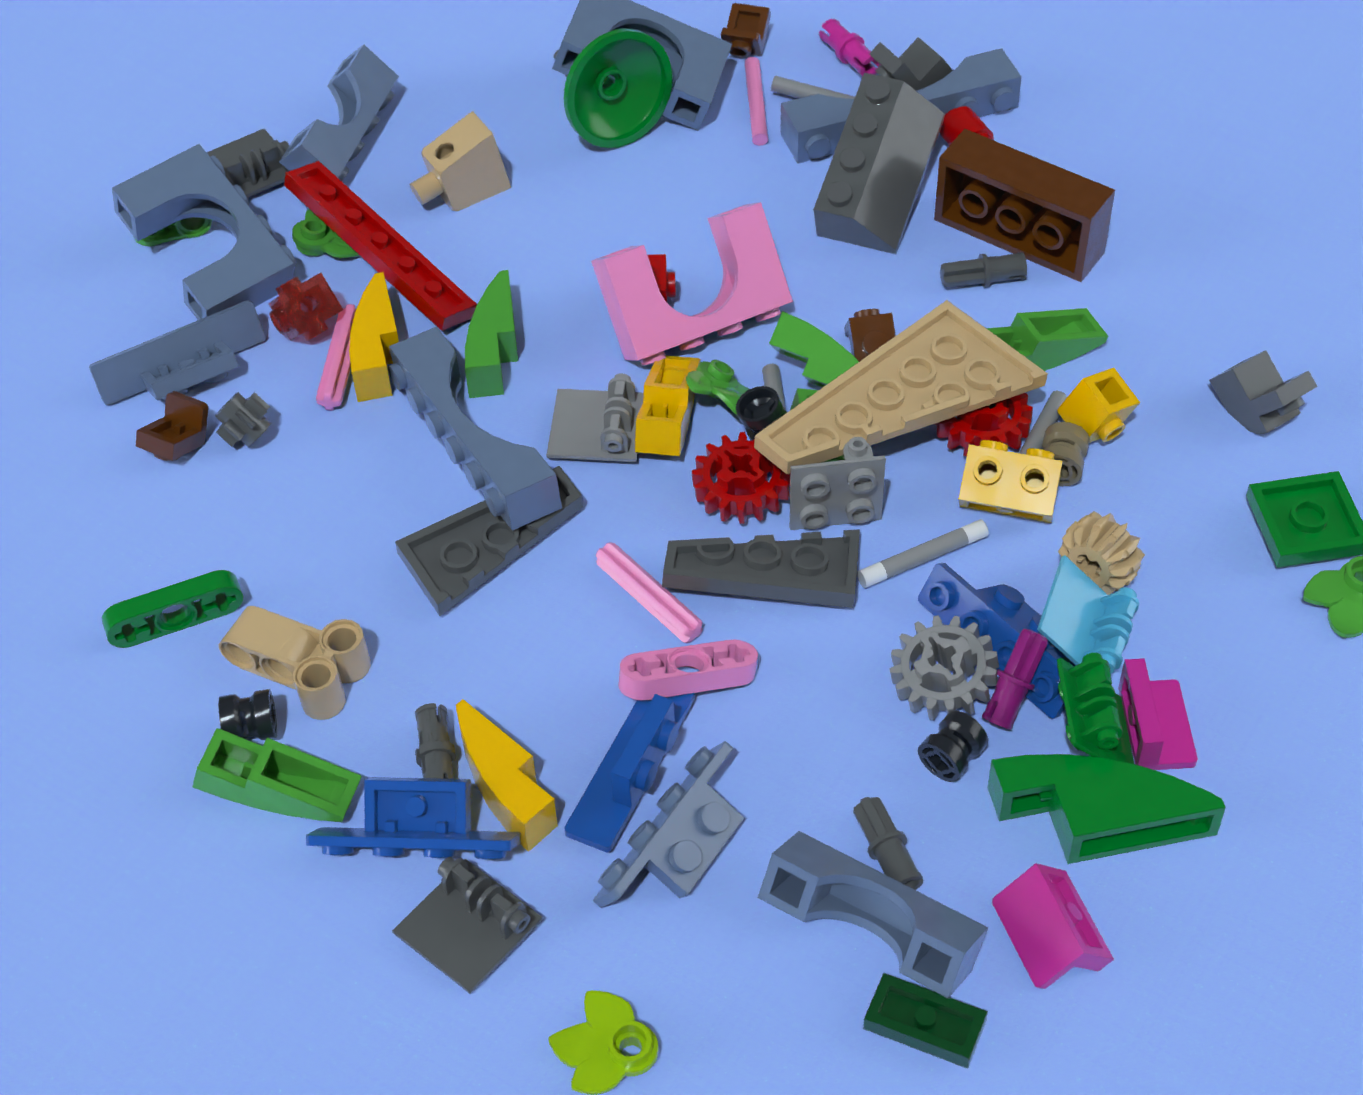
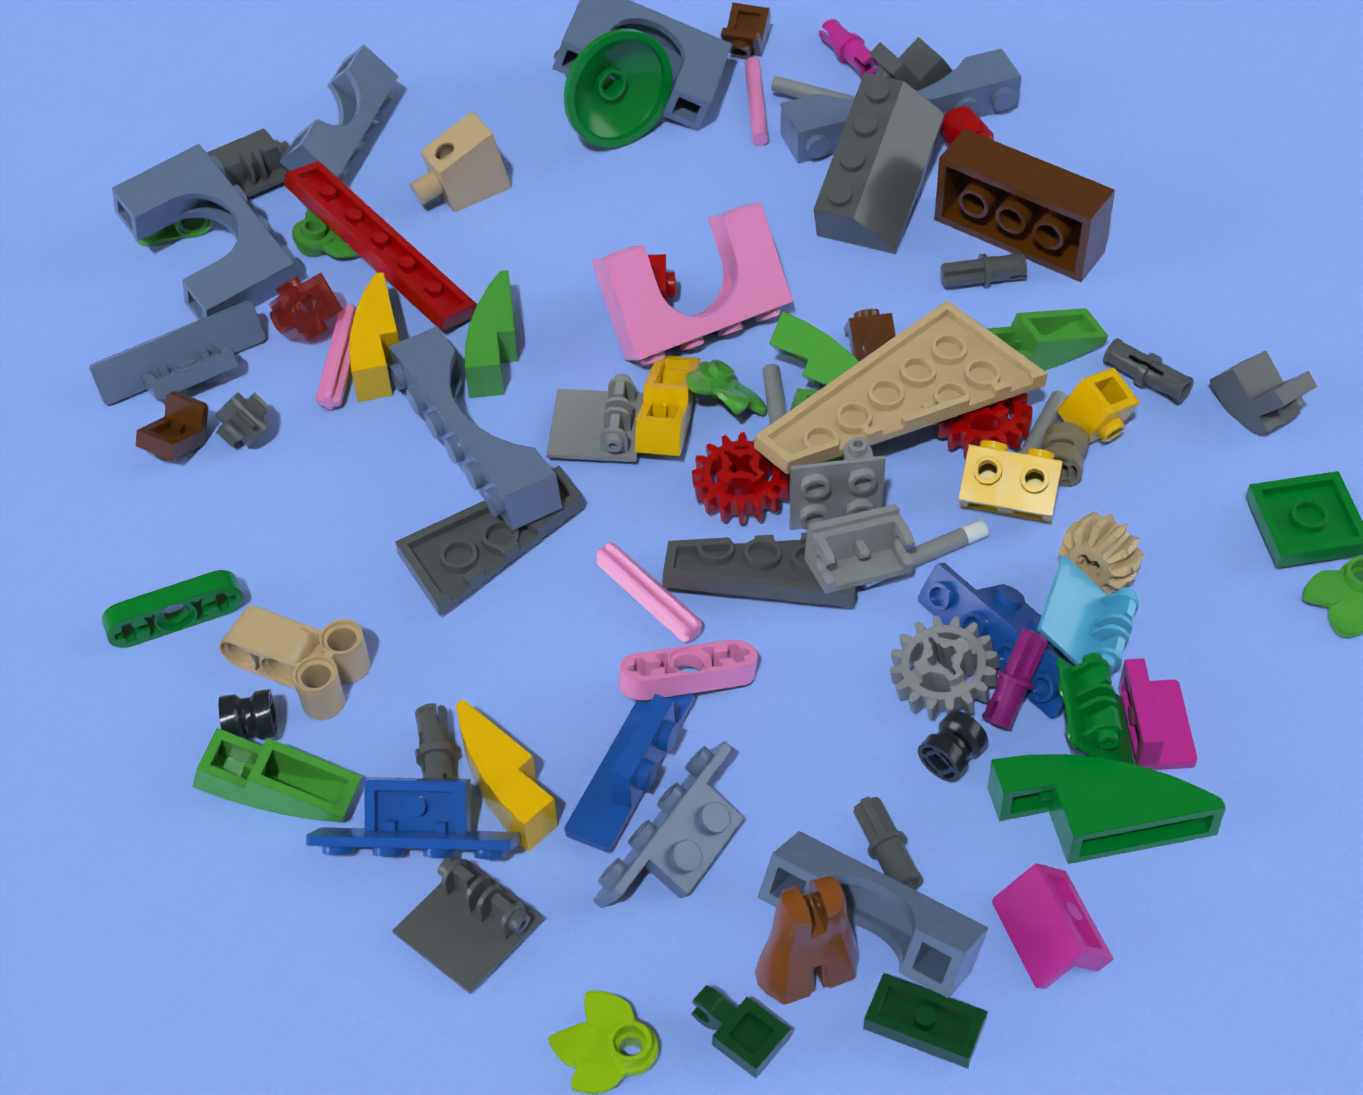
(743, 1033): none -> dark green plate
(759, 409): black wheel -> none
(808, 937): none -> dark orange piece
(859, 548): none -> light grey hinge
(1148, 370): none -> dark grey pin

